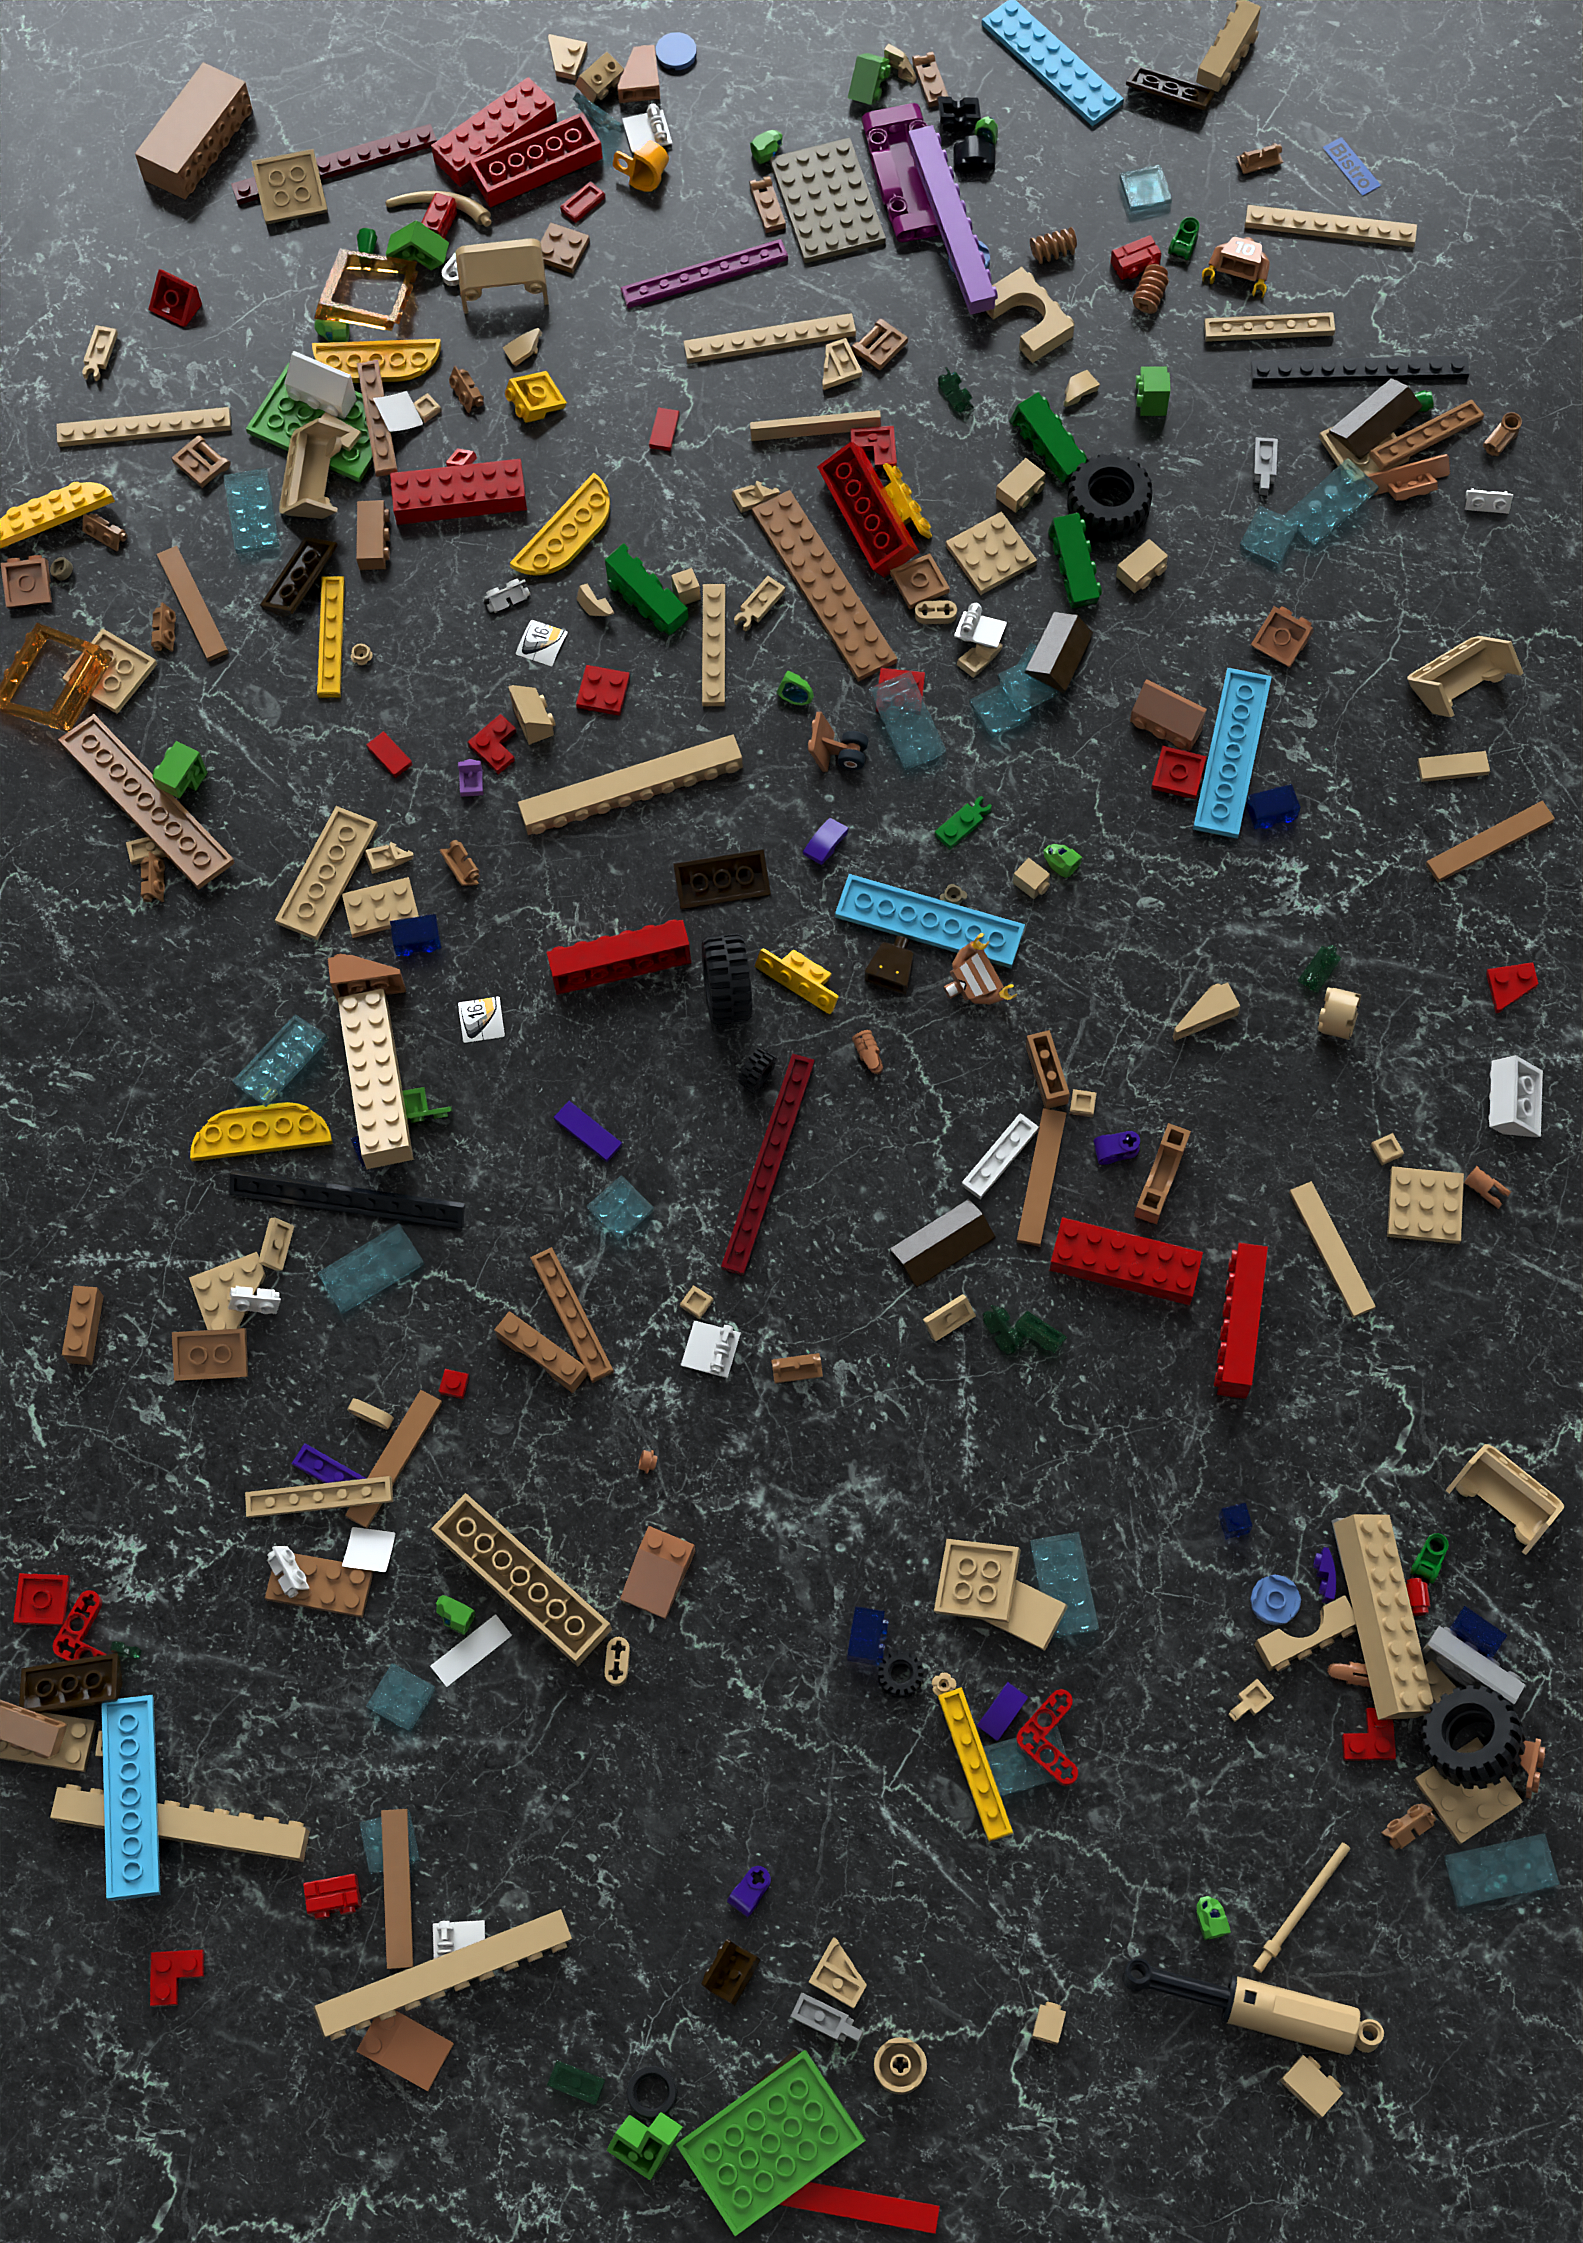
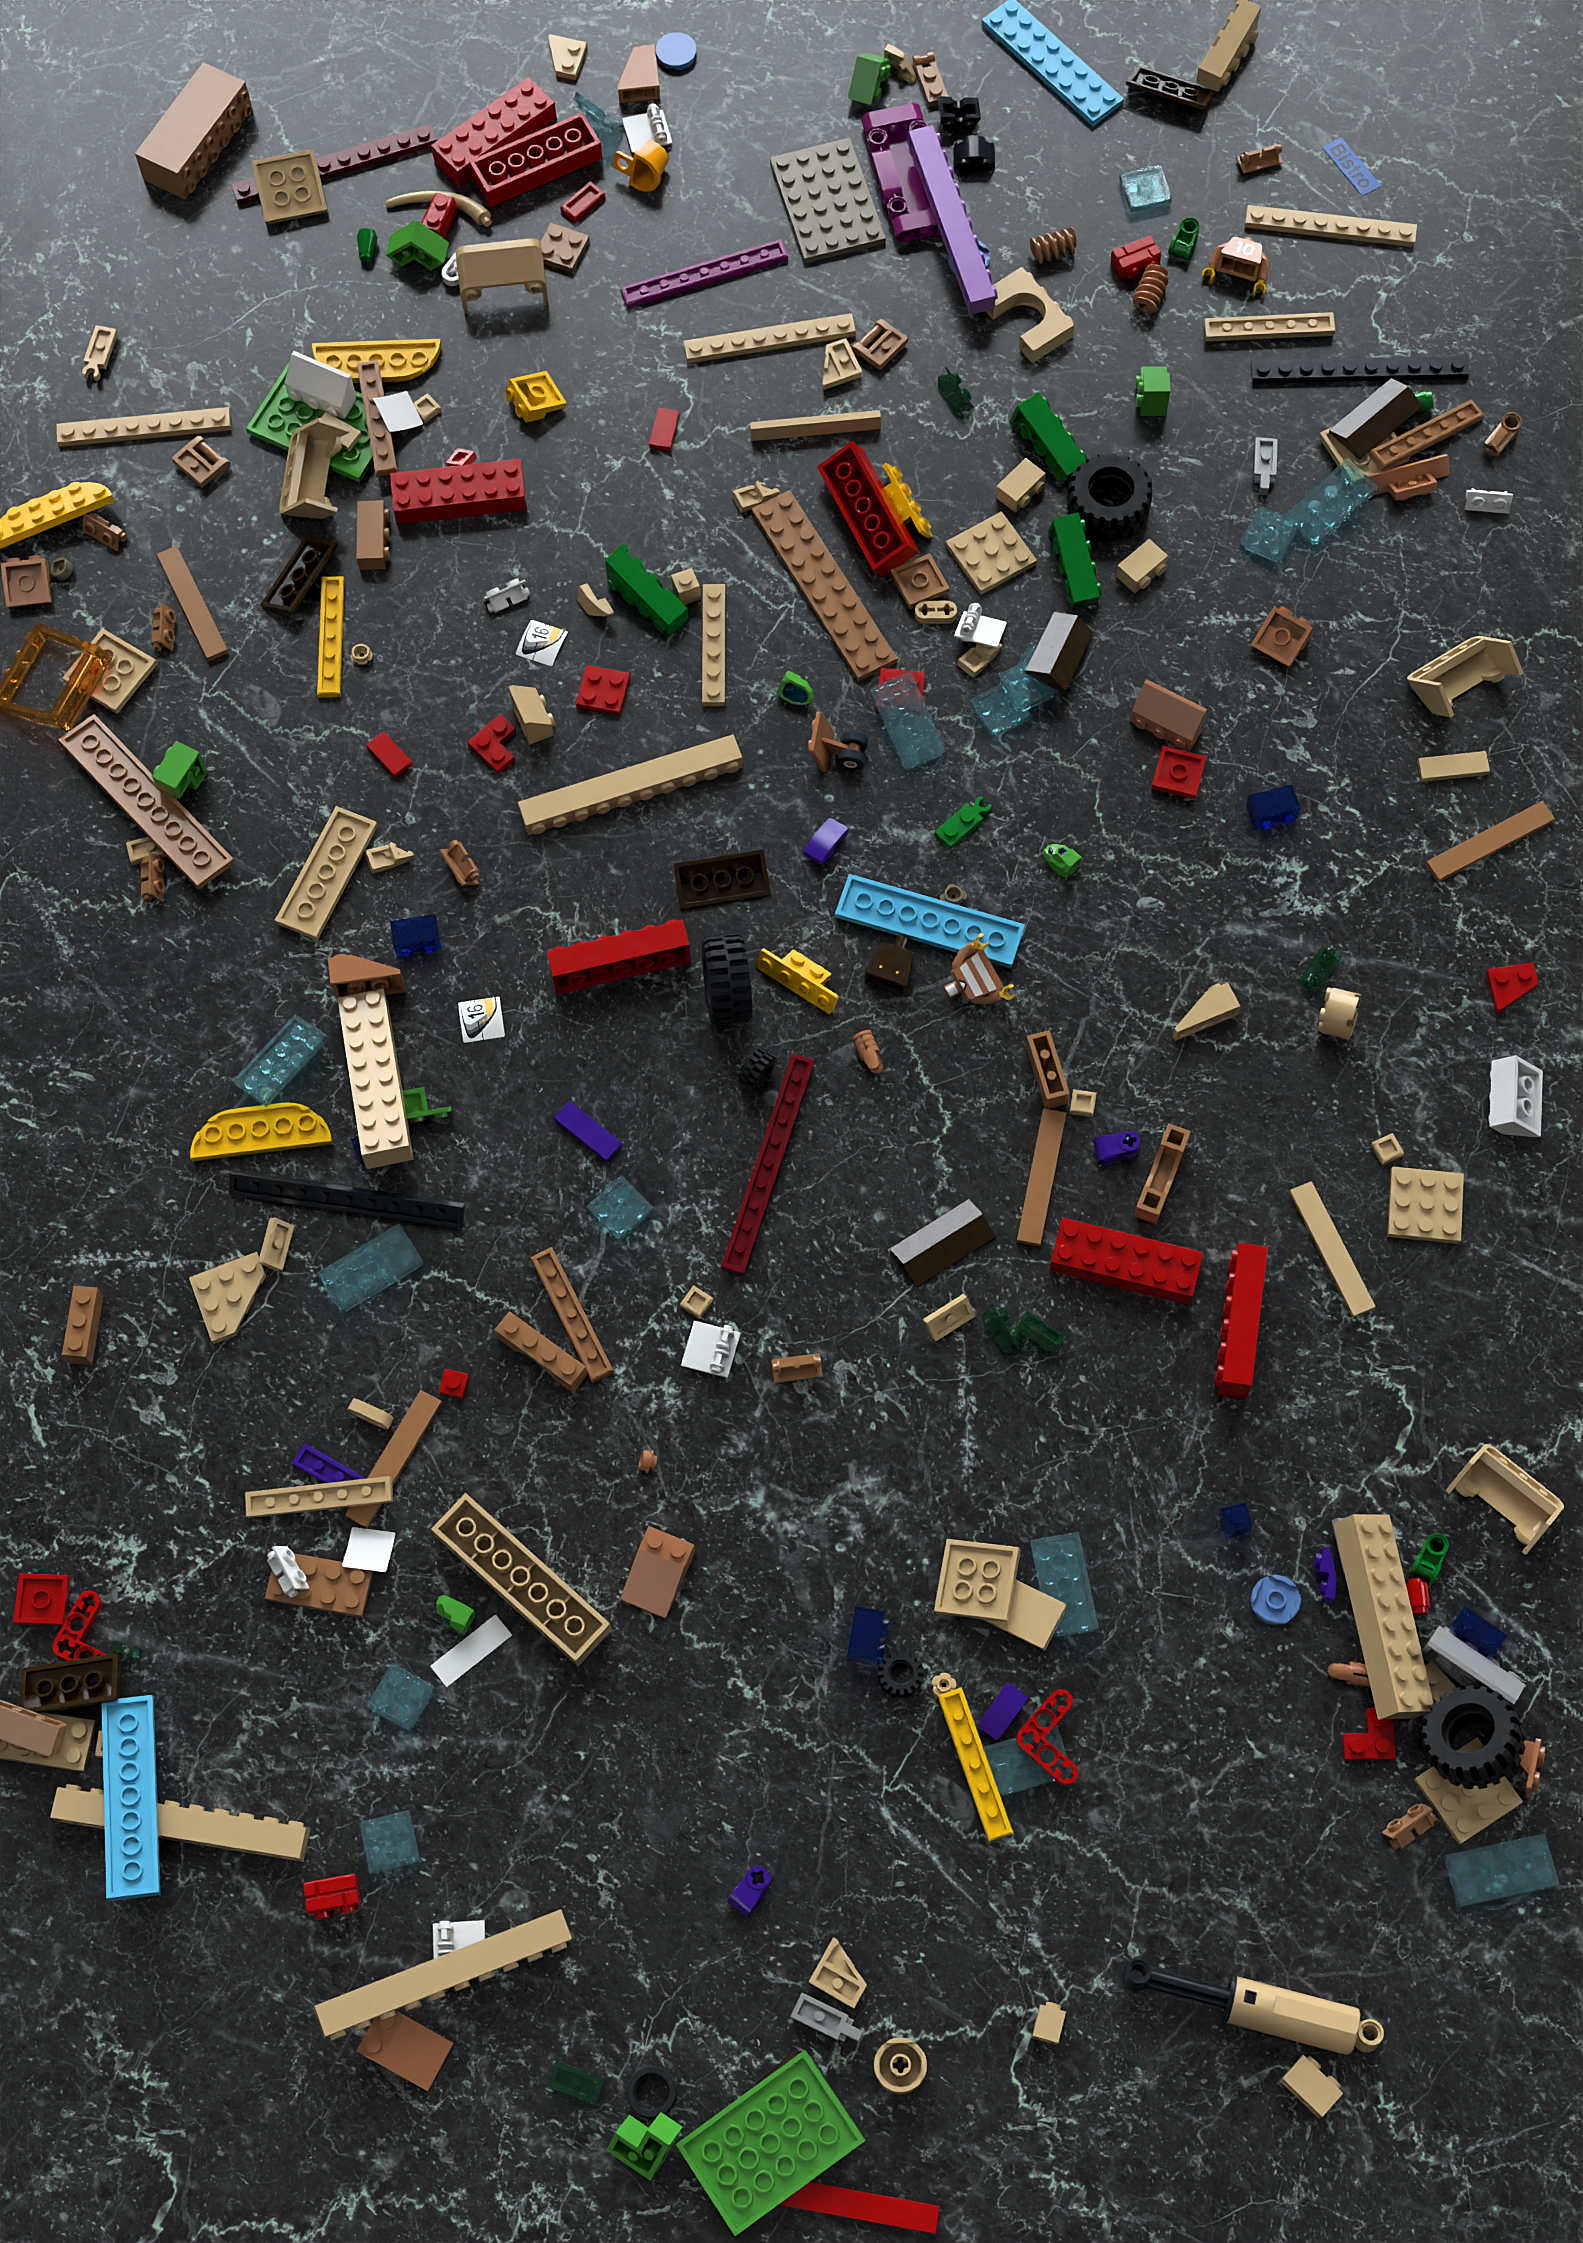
(167, 1969): red plate -> none
(174, 298): red slope -> none
(210, 1354): medium nougat plate -> none
(251, 510): clear light blue plate -> none
(265, 1301): white hinge -> none
(332, 330): bright green rock -> none
(359, 260): clear orange windscreen -> none
(375, 906): tan plate -> none
(397, 1888): medium nougat tile -> none
(461, 383): medium nougat hinge -> none
(470, 778): medium lavender bracket -> none
(523, 346): tan slope -> none
(566, 531): yellow plate -> none
(600, 77): tan brick -> none
(611, 1661): tan beam -> none
(730, 1972): dark brown bracket -> none
(760, 602): tan plate -> none
(766, 145): bright green rock -> none
(767, 205): plate -> none
(879, 440): red plate -> none
(987, 128): bright green rock -> none
(1000, 1156): white plate -> none
(1031, 879): tan brick -> none
(1078, 386): tan slope -> none
(1212, 1918): bright green rock -> none
(1232, 753): medium azure plate -> none
(1252, 1698): tan plate -> none
(1272, 1946): tan bar -> none
(1279, 1648): tan arch -> none
(1482, 1184): nougat hinge -> none

